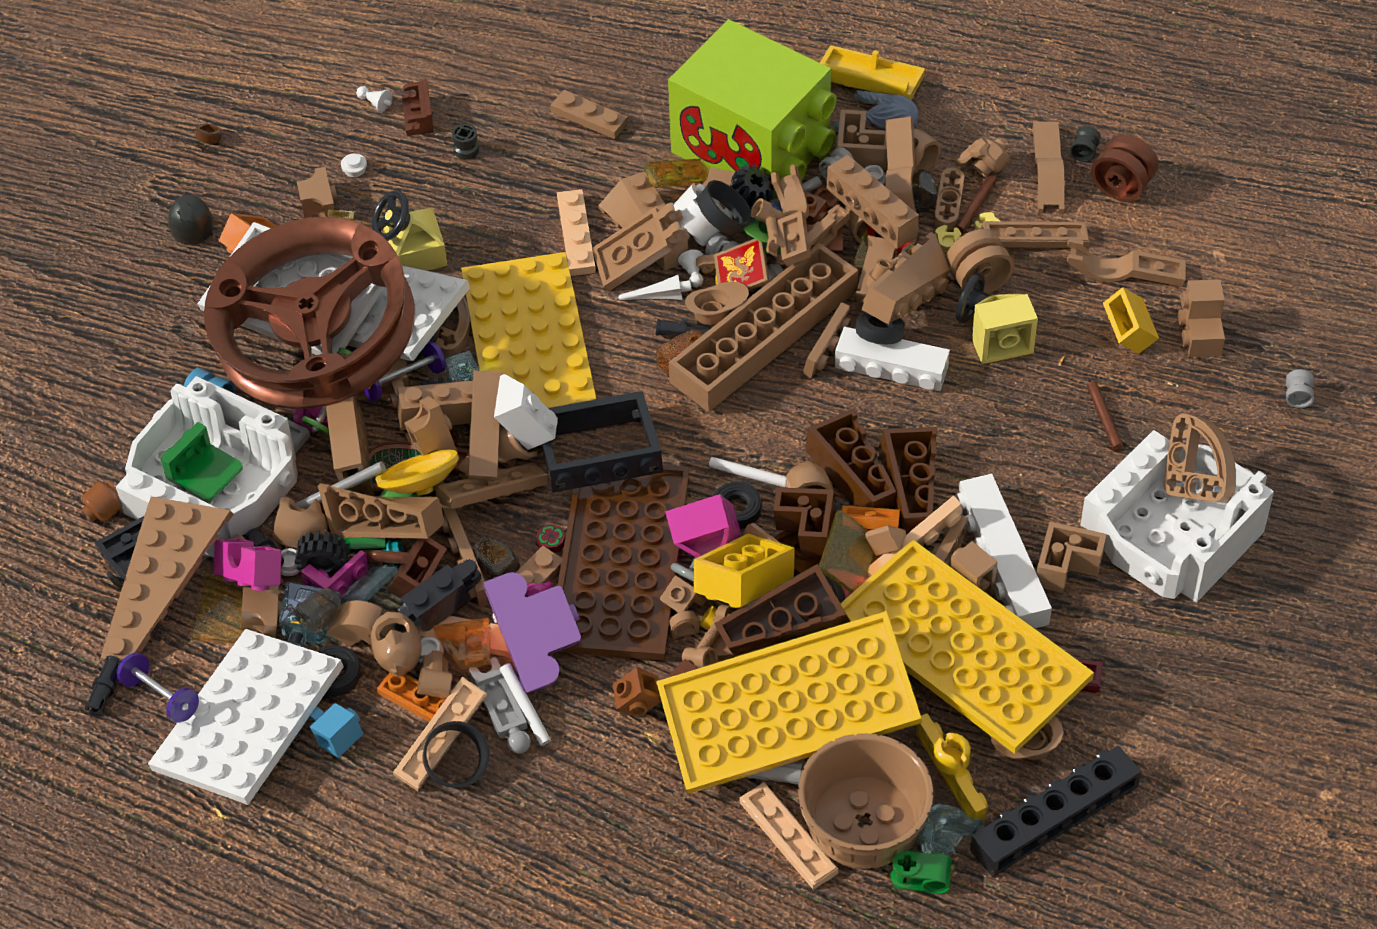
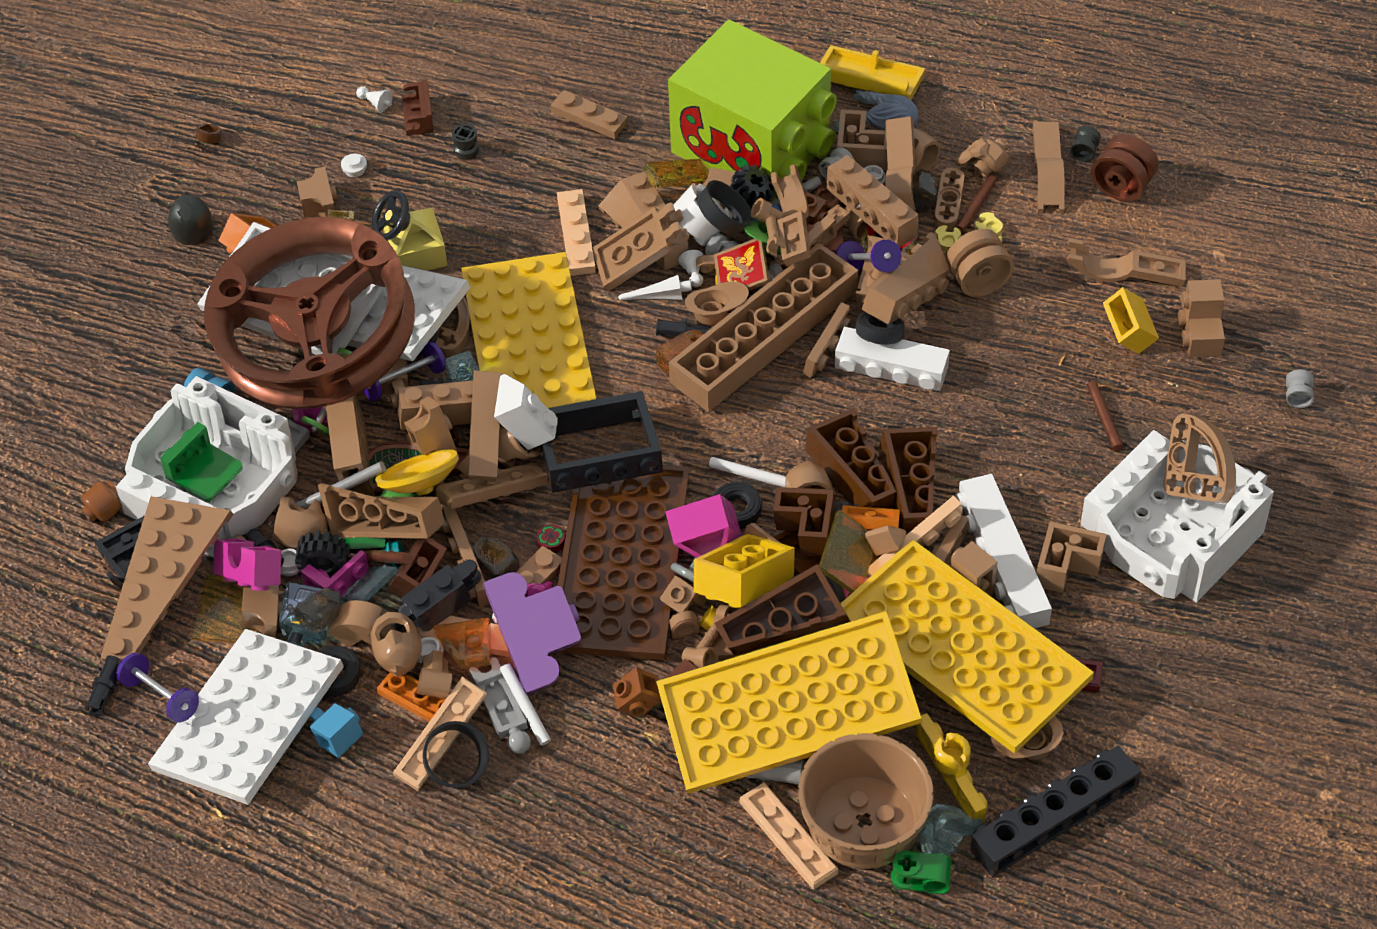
(884, 255): none -> dark purple axle
(1002, 323): light yellow piece -> none
(1038, 234): medium nougat tile -> none

